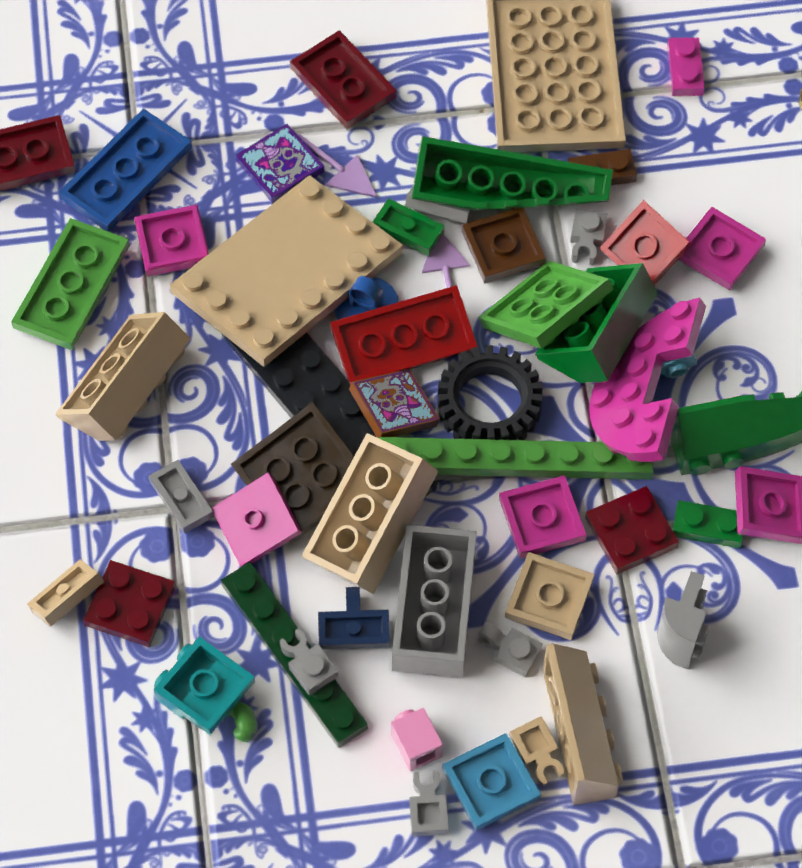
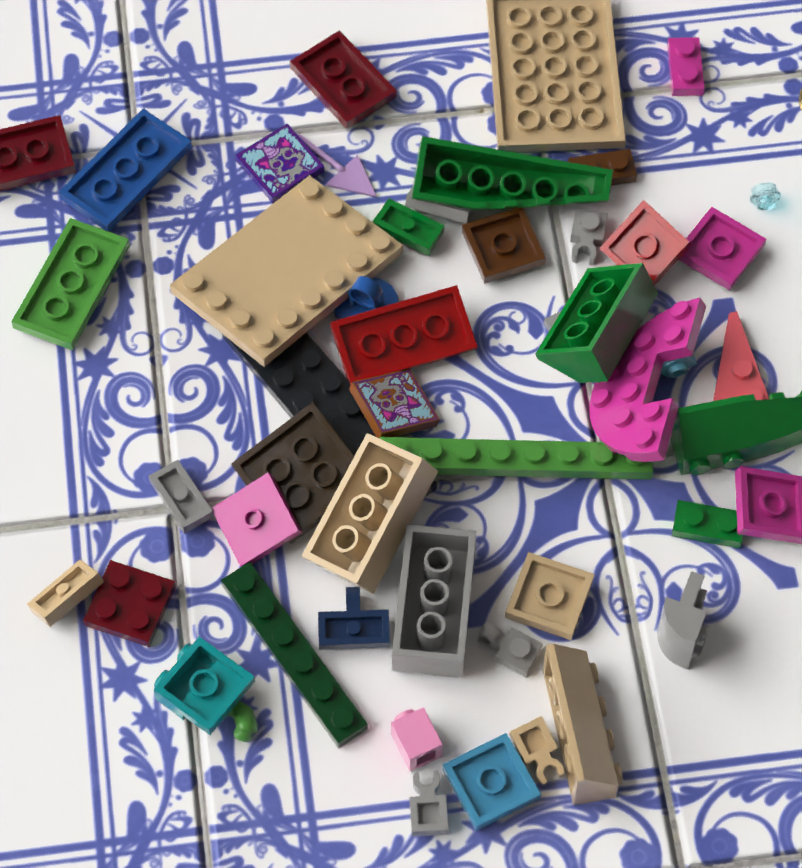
(124, 376): tan slope -> none
(171, 239): dark pink plate -> none
(309, 666): light grey plate -> none
(444, 258): lavender piece -> none
(495, 364): black tyre -> none
(542, 516): dark pink plate -> none
(545, 304): bright green plate -> none
(631, 530): dark red plate -> none
(737, 367): none -> coral wing
(765, 196): none -> clear light blue plate

